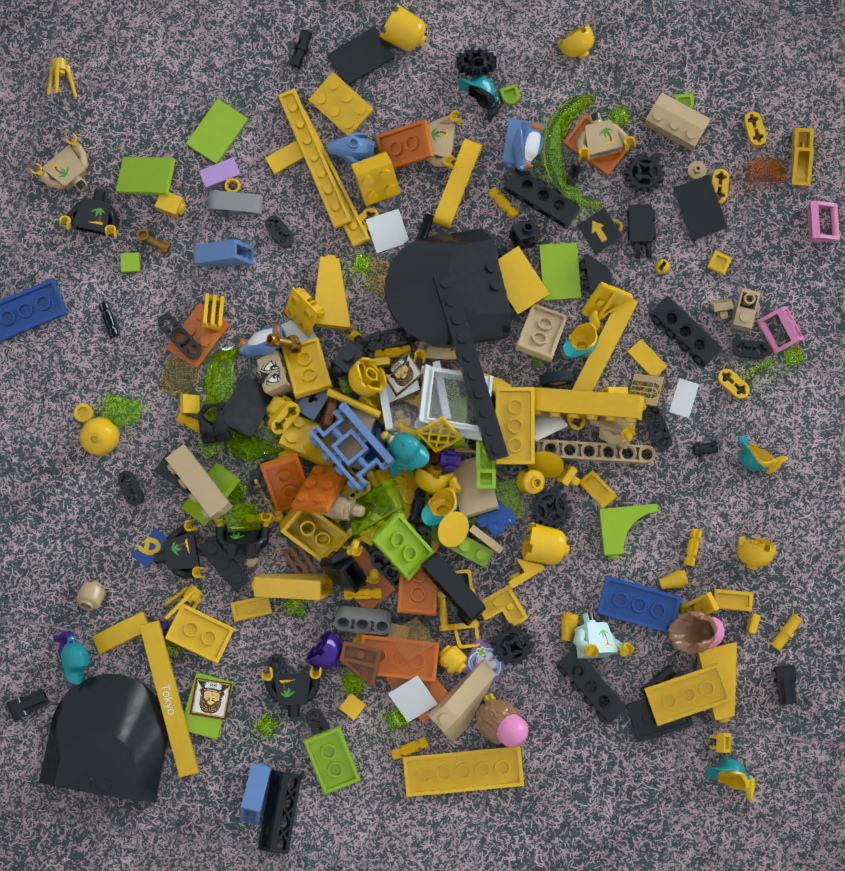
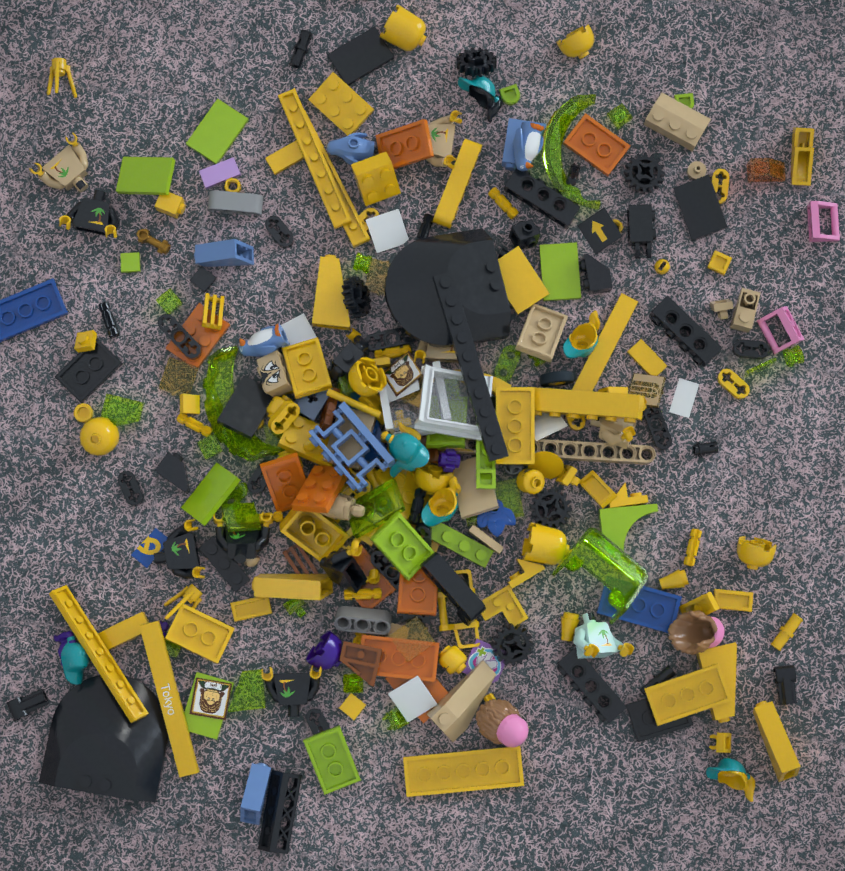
(85, 341): none -> yellow plate
(88, 371): none -> black tile
(90, 596): tan head -> none
(98, 654): none -> yellow tile
(169, 301): none -> clear neon green plate
(199, 483): tan brick -> none
(203, 279): none -> black tile
(214, 431): black piece -> none
(249, 692): none -> clear neon green wing
(266, 498): clear yellow piece -> none
(266, 725): clear neon green tile -> none
(282, 664): black bush -> none
(291, 342): pearl gold bar -> none
(303, 310): yellow hinge -> none
(356, 297): none -> black gear
(409, 748): yellow axle -> none
(431, 425): yellow window -> none
(453, 529): yellow sticker -> none
(507, 363): none -> clear neon green plate
(602, 139): tan torso -> none
(605, 300): yellow wing -> none
(609, 566): none -> clear neon green windscreen
(623, 500): none -> yellow slope
(752, 624): yellow tile -> none
(758, 459): hair -> none
(759, 128): yellow beam -> none
(776, 741): none -> yellow slope

